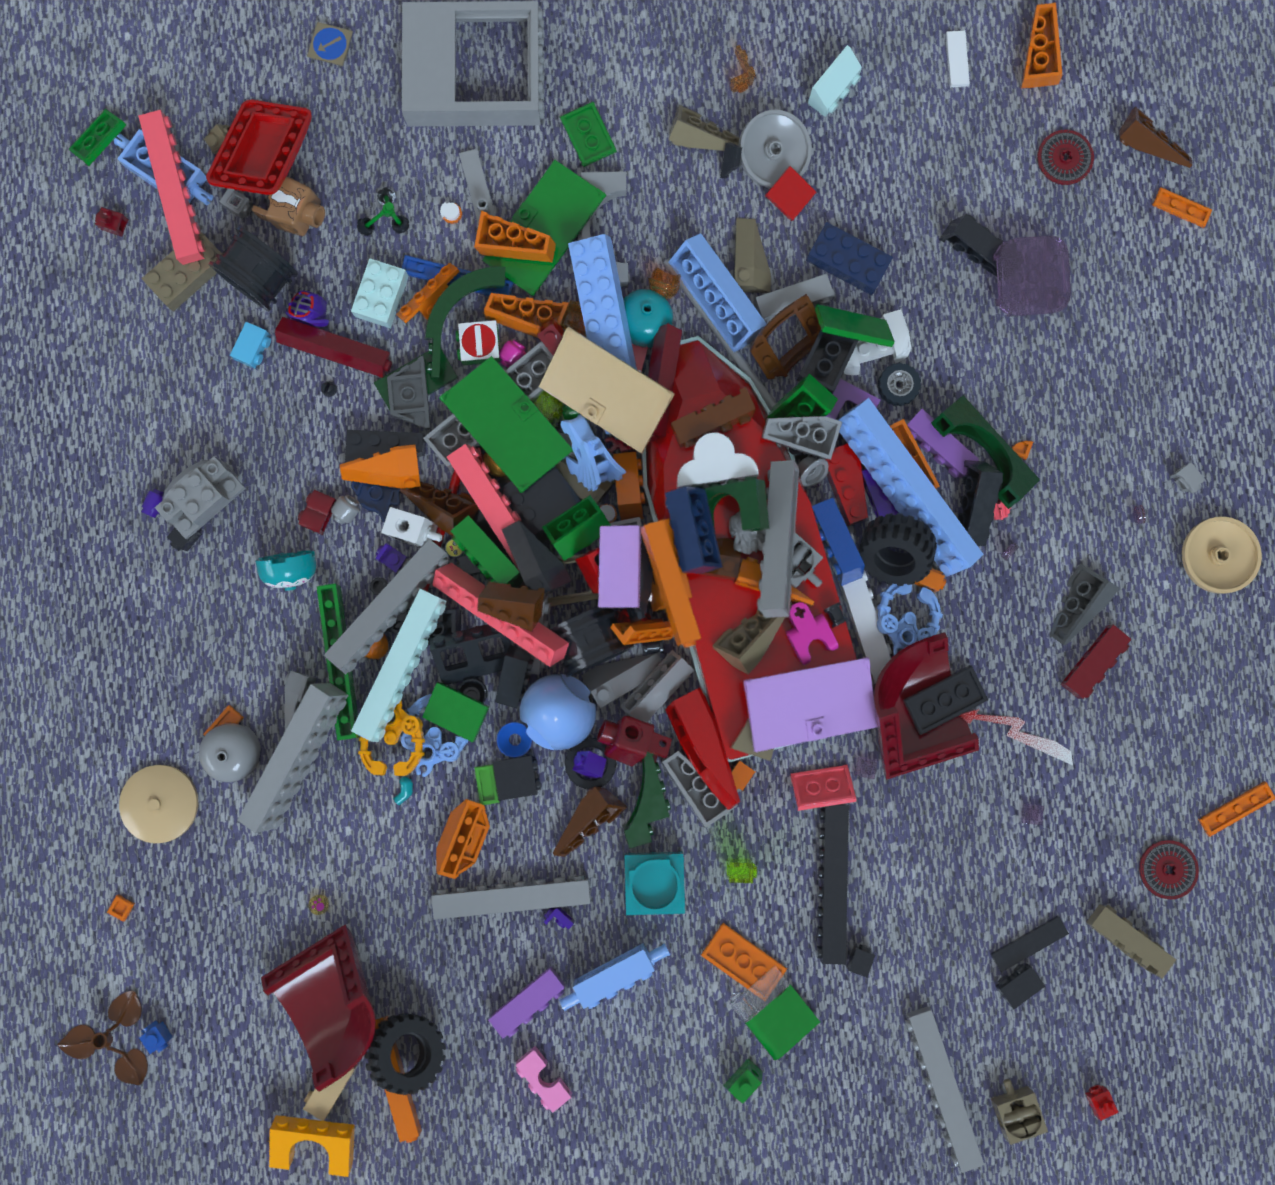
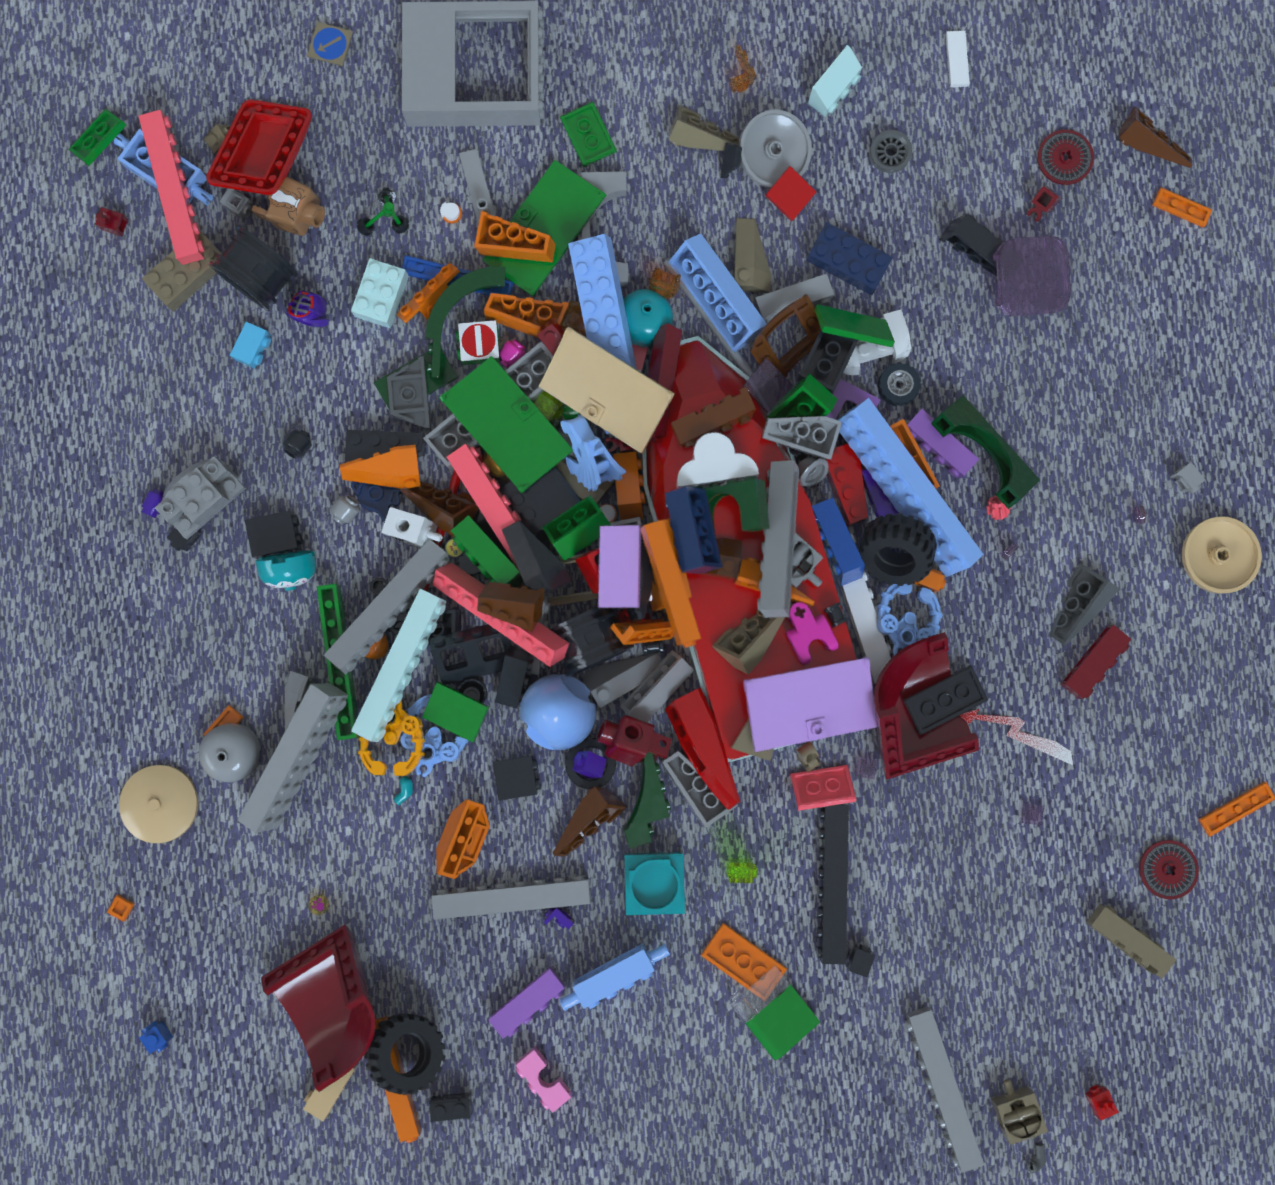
(83, 1041): reddish brown plant -> none
(273, 534): none -> black panel
(297, 444): none -> black head
(317, 512): dark red brick -> none
(331, 390): black hinge -> none
(333, 347): dark red brick -> none
(333, 1136): light orange arch -> none
(390, 557): dark purple bracket -> none
(451, 1107): none -> black brick
(486, 784): bright green tile -> none
(504, 743): blue piece -> none
(741, 774): orange brick -> none
(744, 540): light grey hair -> none
(744, 1081): green torso -> none
(767, 385): none -> clear purple piece
(808, 756): none -> dark tan leg
(902, 156): none -> dark grey wheel
(979, 500): black wedge -> none
(1019, 985): black brick -> none
(1022, 449): orange tile -> none
(1029, 944): black tile -> none
(1038, 1159): none -> dark grey arm
(1043, 56): orange wedge -> none
(1045, 201): none -> dark red brick

